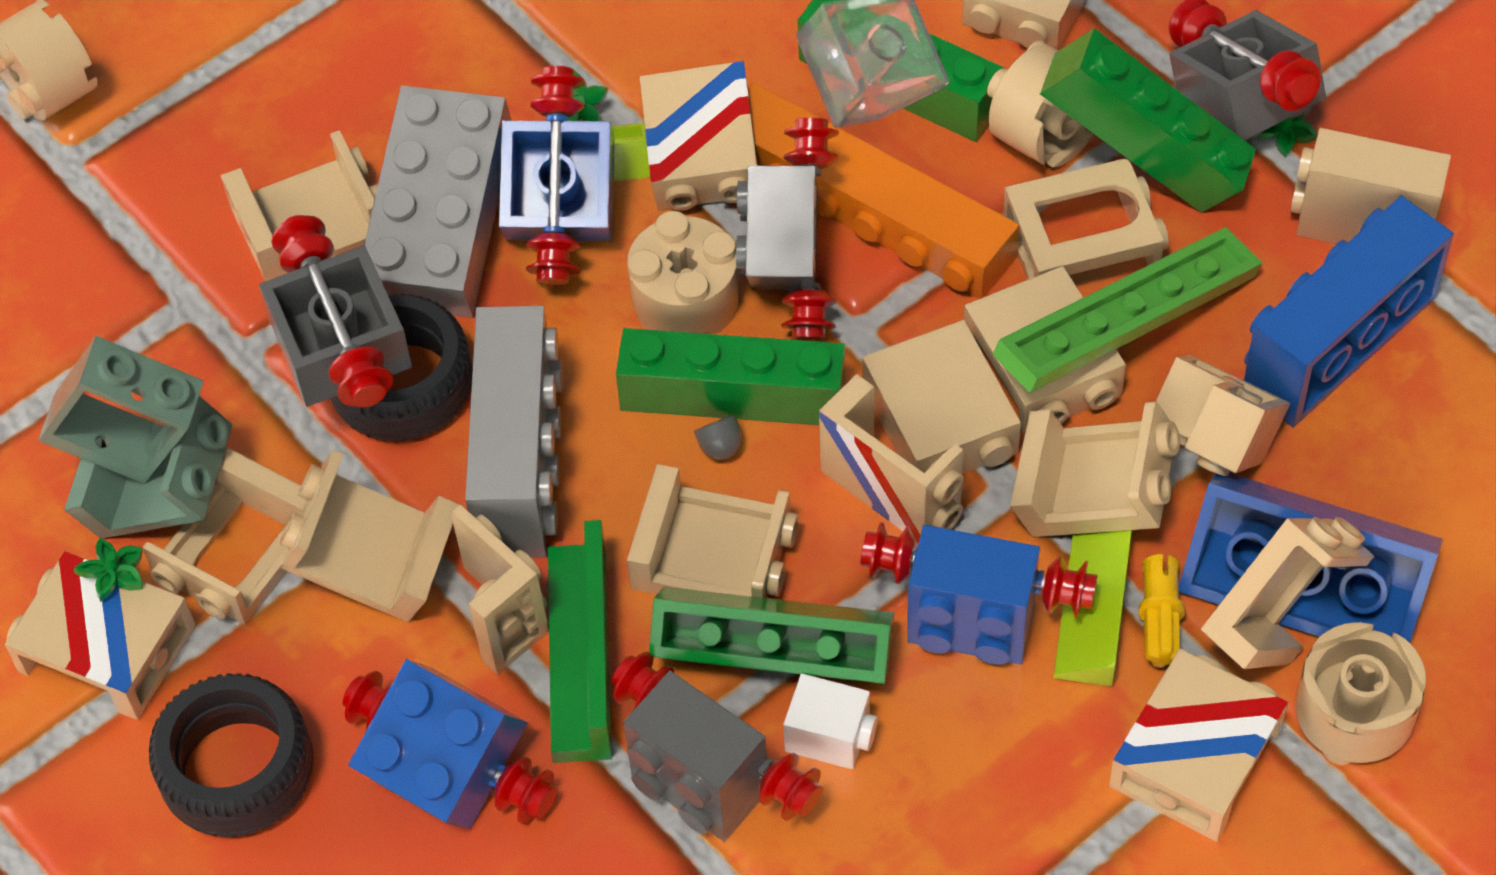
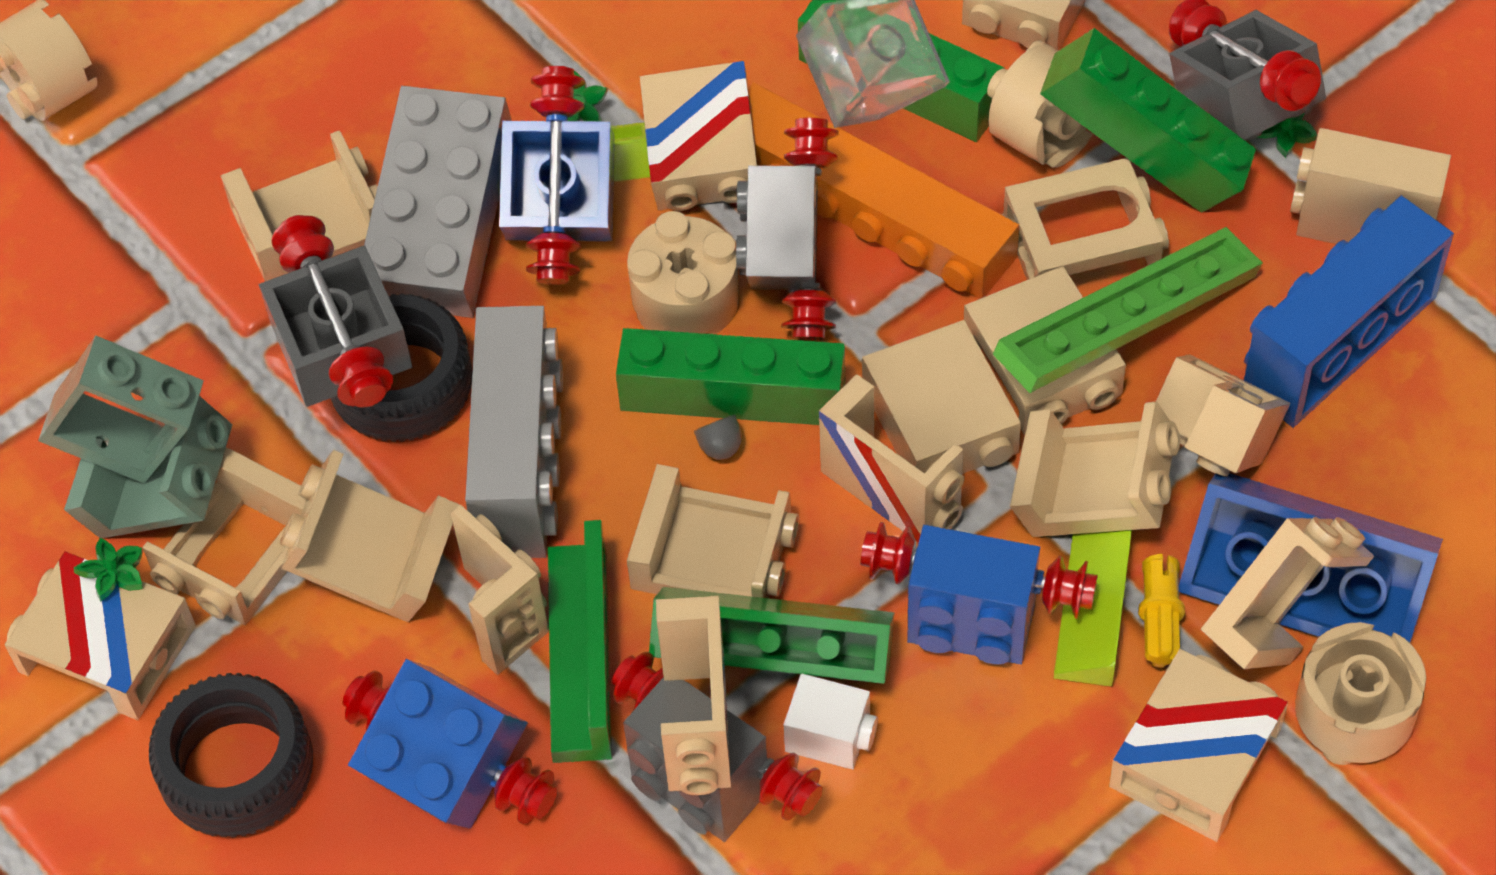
(693, 649): none -> tan panel

